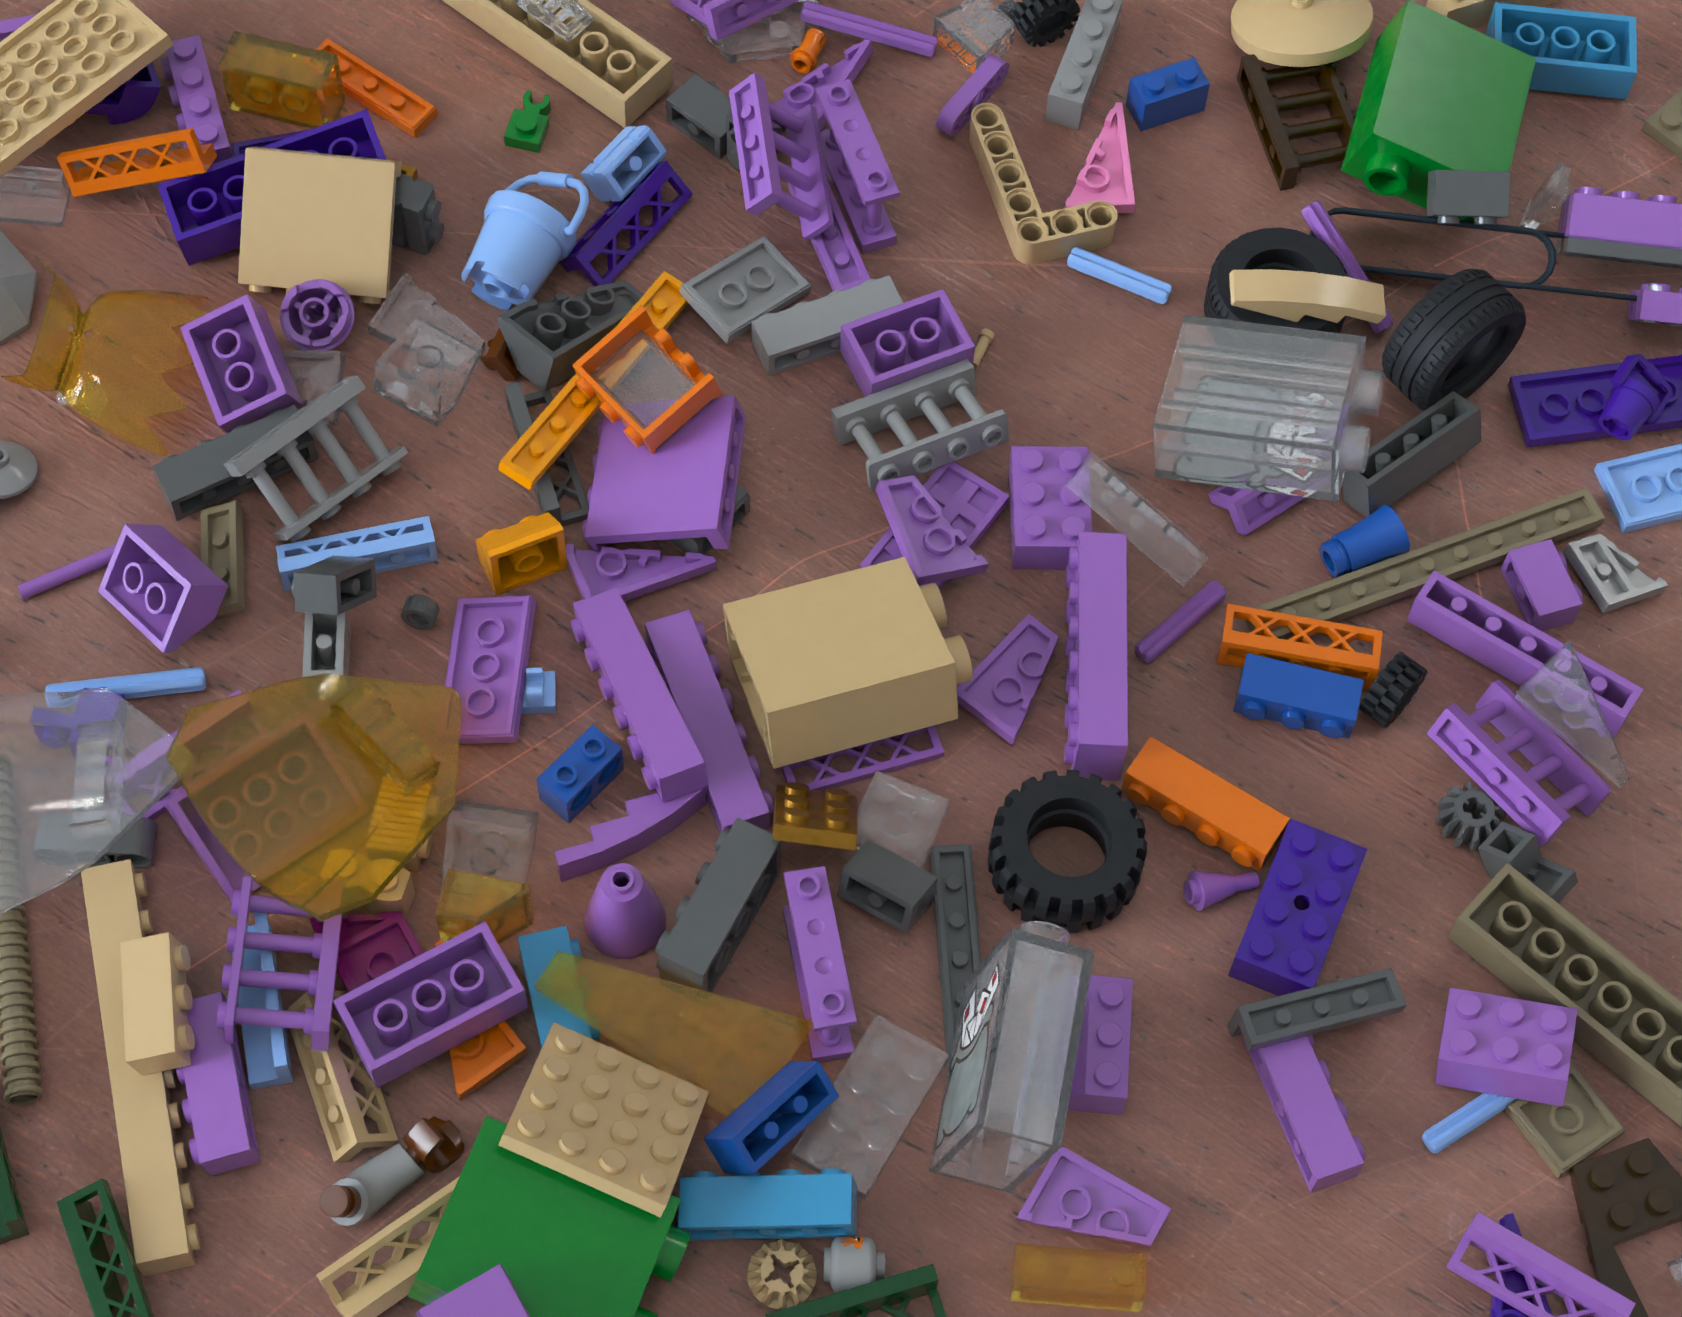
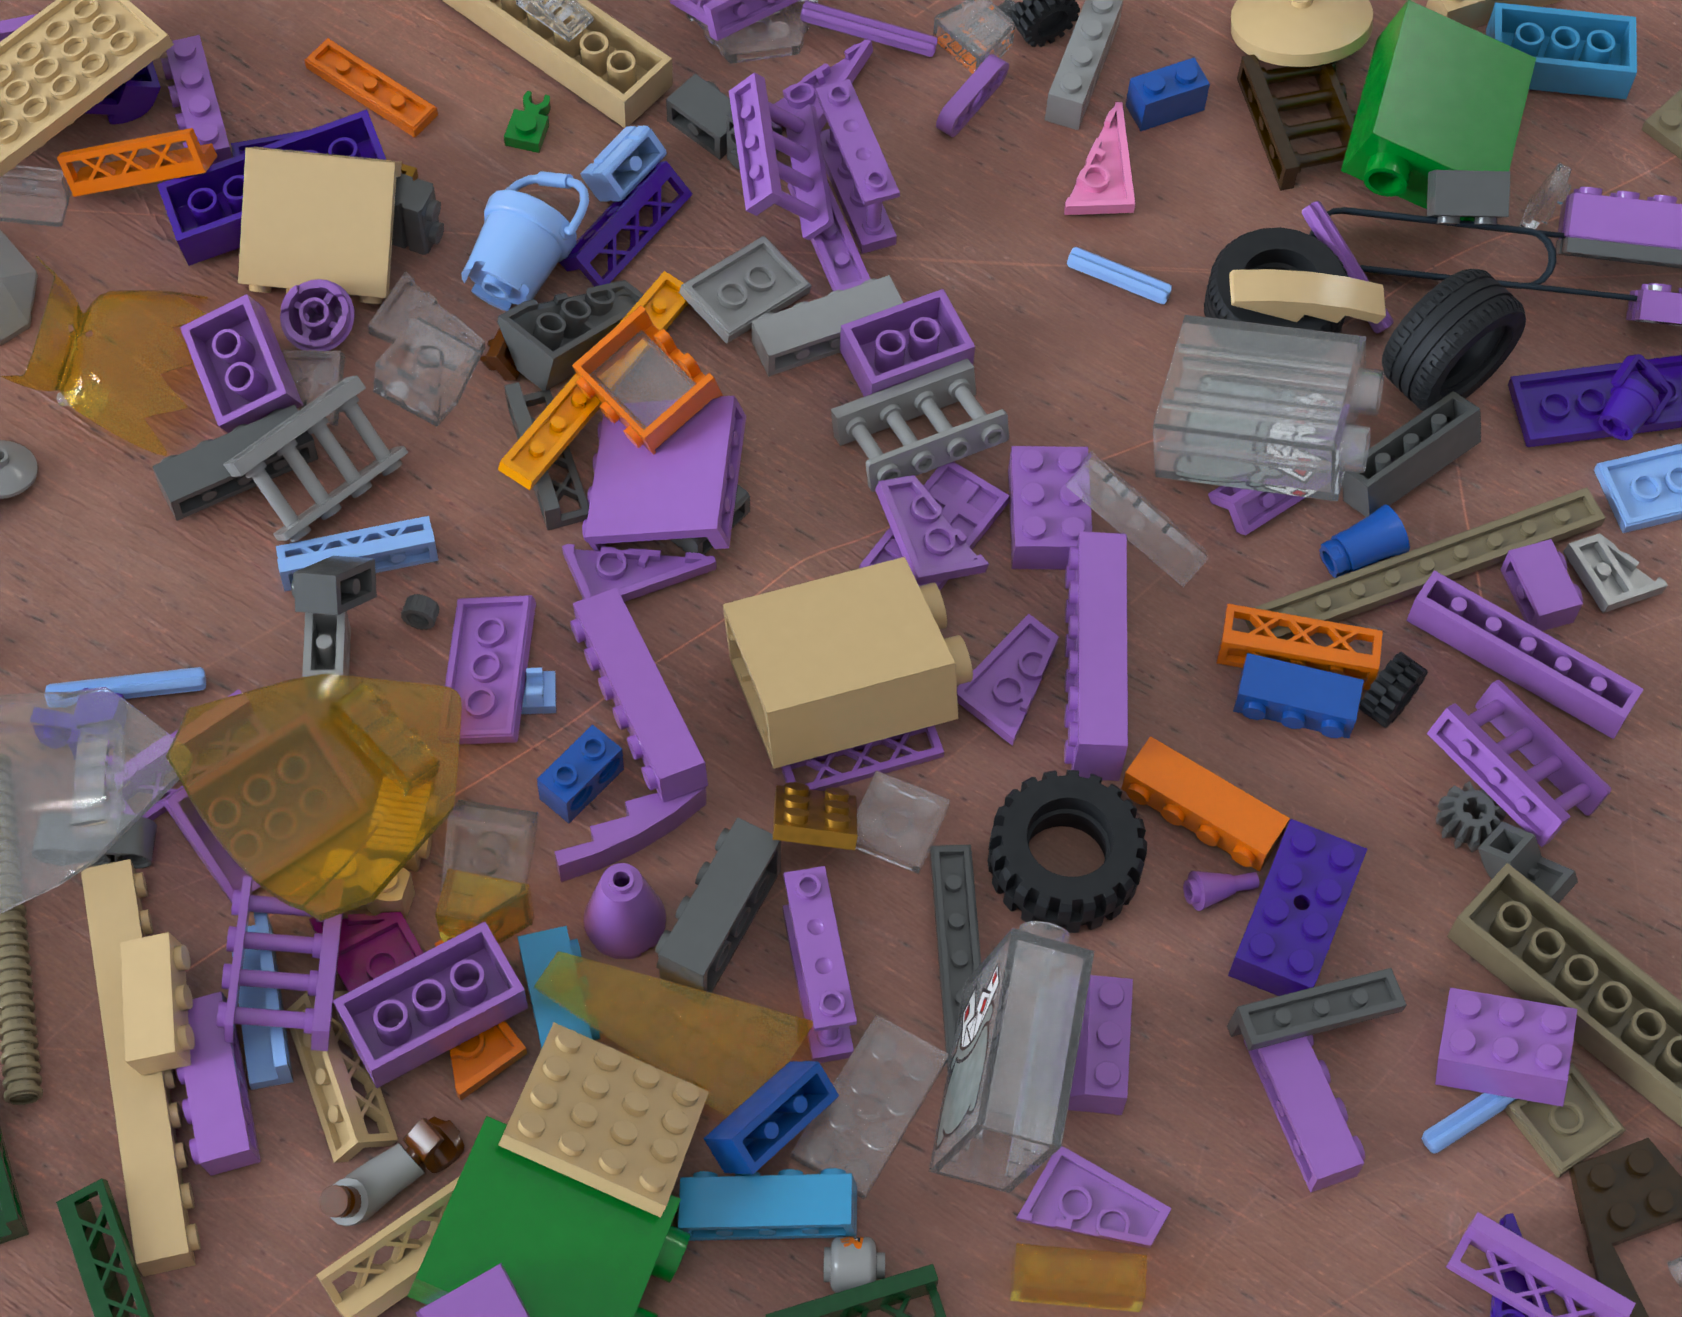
(66, 573): medium lavender bar -> none
(161, 586): medium lavender slope -> none
(224, 551): dark tan plate -> none
(281, 80): clear yellow brick -> none
(522, 552): light orange slope -> none
(692, 681): medium lavender brick -> none
(775, 1292): tan gear -> none
(805, 57): orange pin -> none
(892, 886): dark grey brick -> none
(985, 338): tan piece -> none
(1014, 193): tan beam -> none
(1180, 621): medium lavender axle -> none
(1567, 705): clear wing -> none

